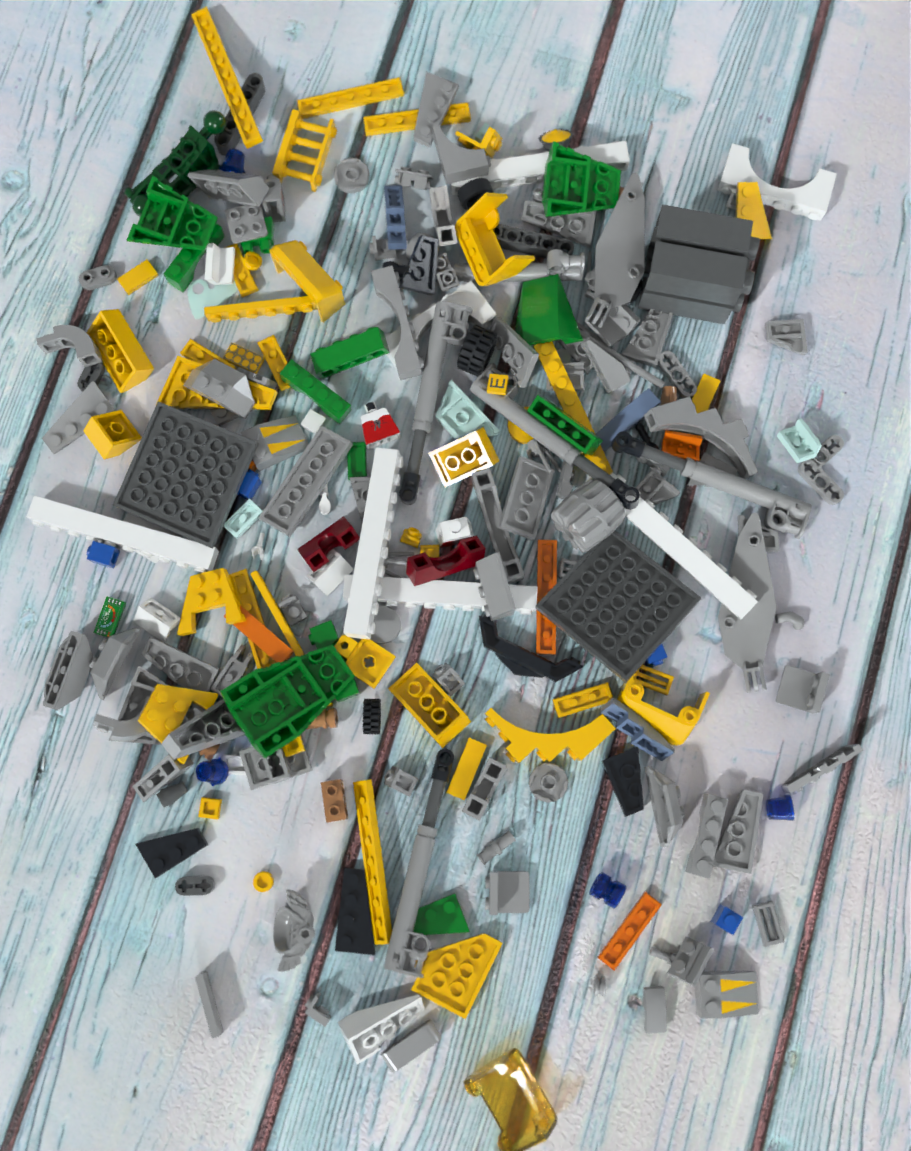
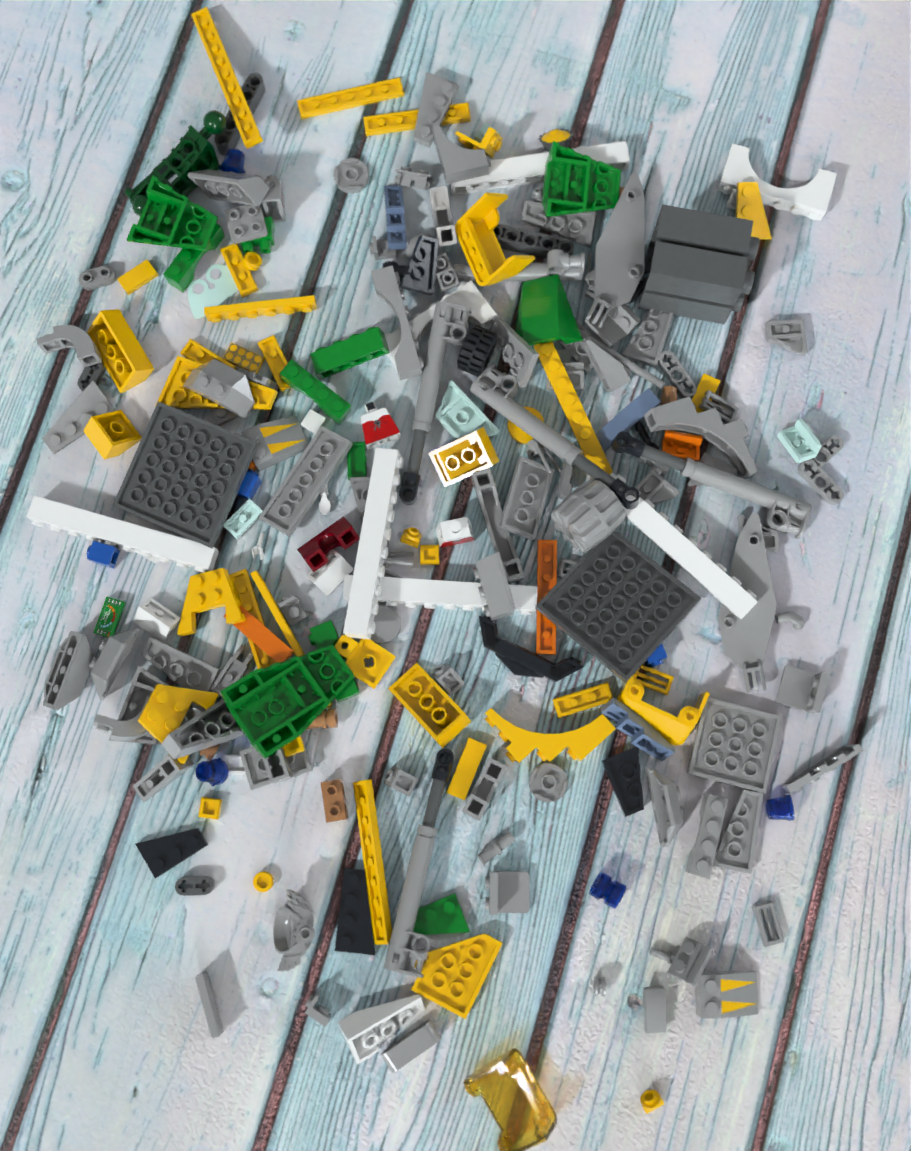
(171, 794): dark grey cone -> none
(219, 264): white panel -> none
(291, 139): yellow fence -> none
(309, 276): yellow windscreen -> none
(371, 716): black tyre -> none
(464, 556): dark red arch -> none
(473, 191): black tyre -> none
(497, 384): yellow tile -> none
(564, 425): green brick -> none
(629, 930): orange tile -> none
(651, 1100): none -> yellow plate
(705, 400): none -> light grey tile
(726, 919): blue brick -> none
(734, 745): none -> light grey plate

